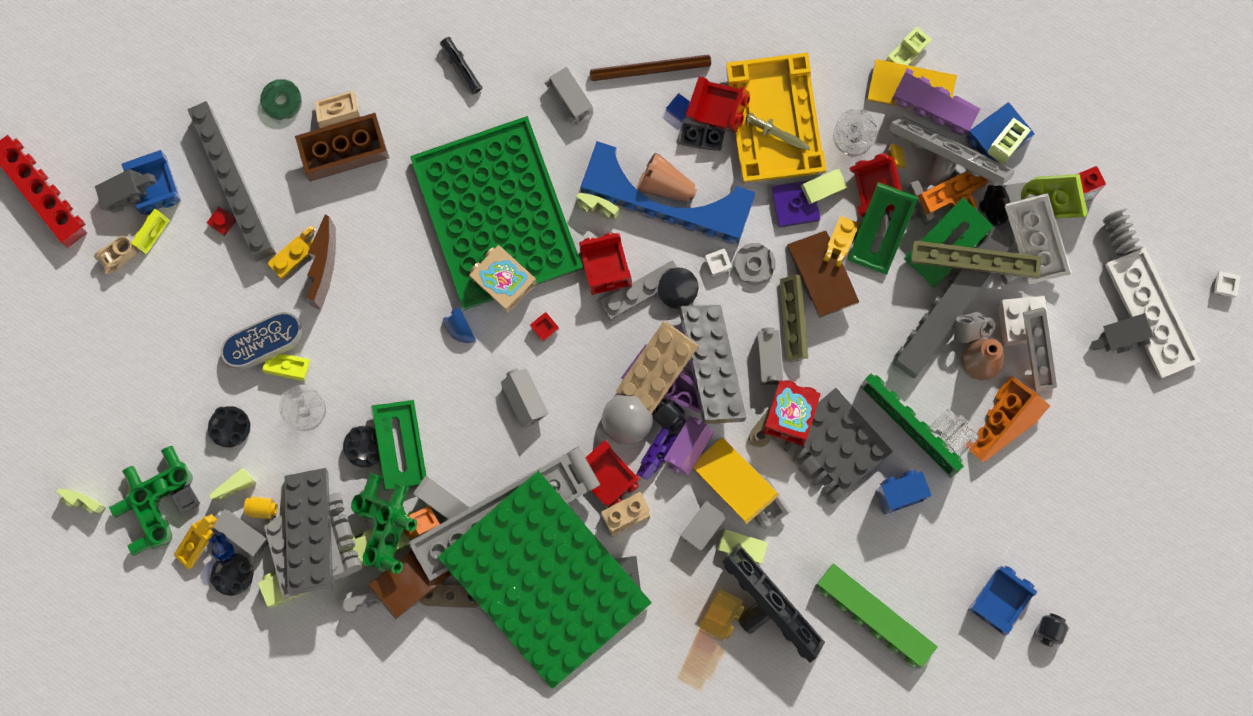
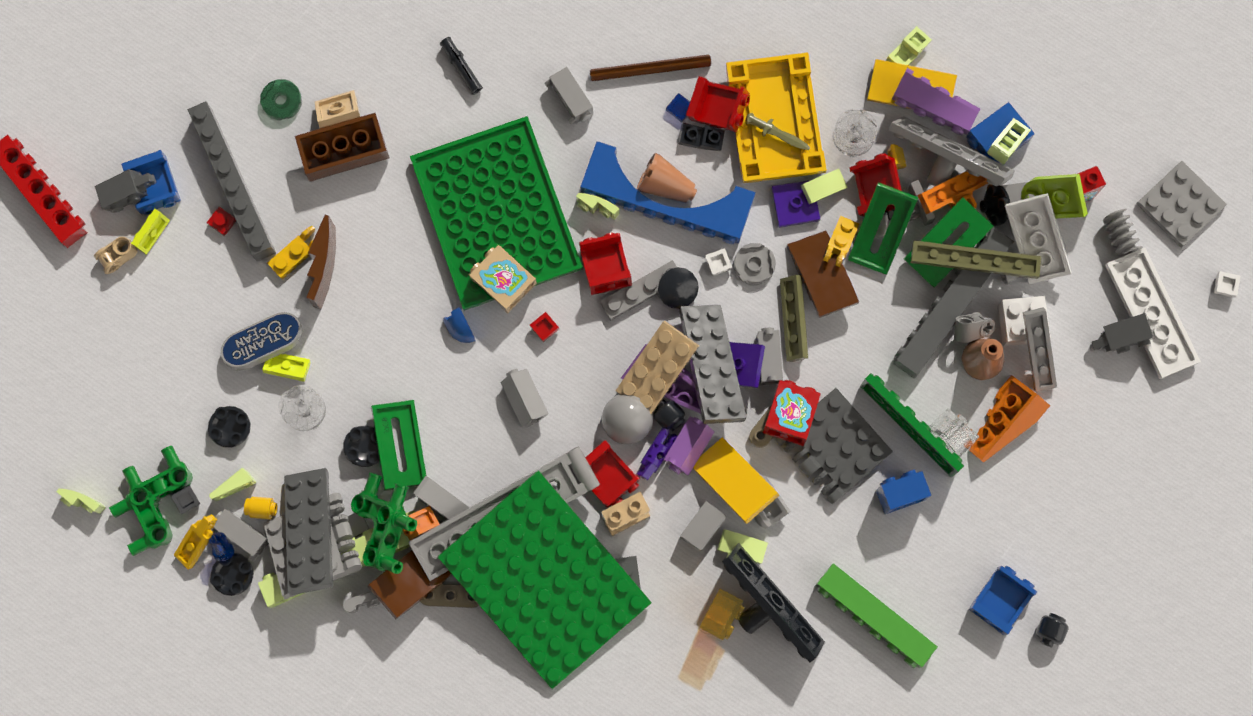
(747, 362): none -> dark purple plate
(1181, 204): none -> light grey plate

